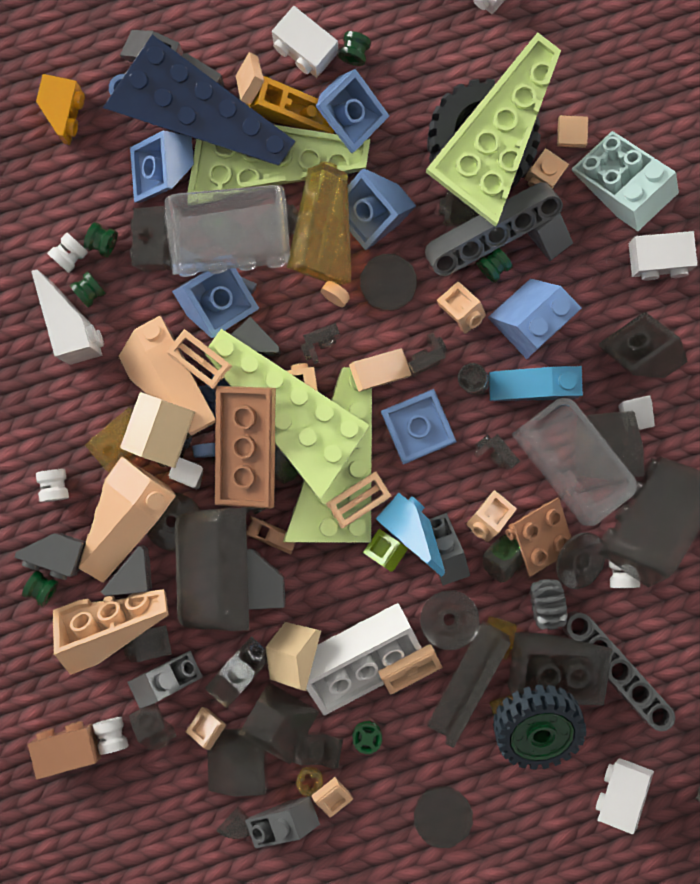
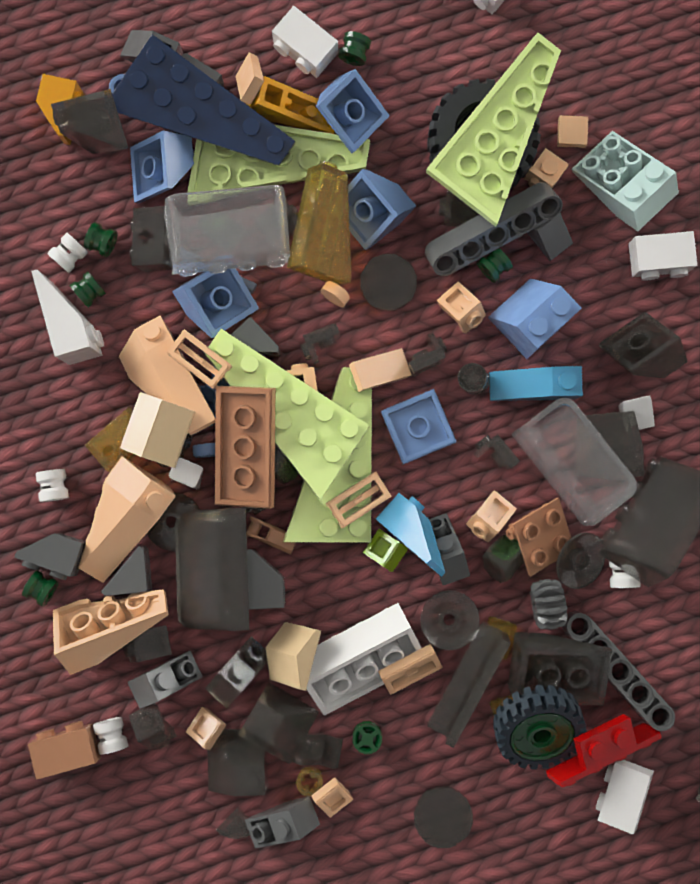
(91, 122): none -> clear smoke slope
(602, 747): none -> red bracket

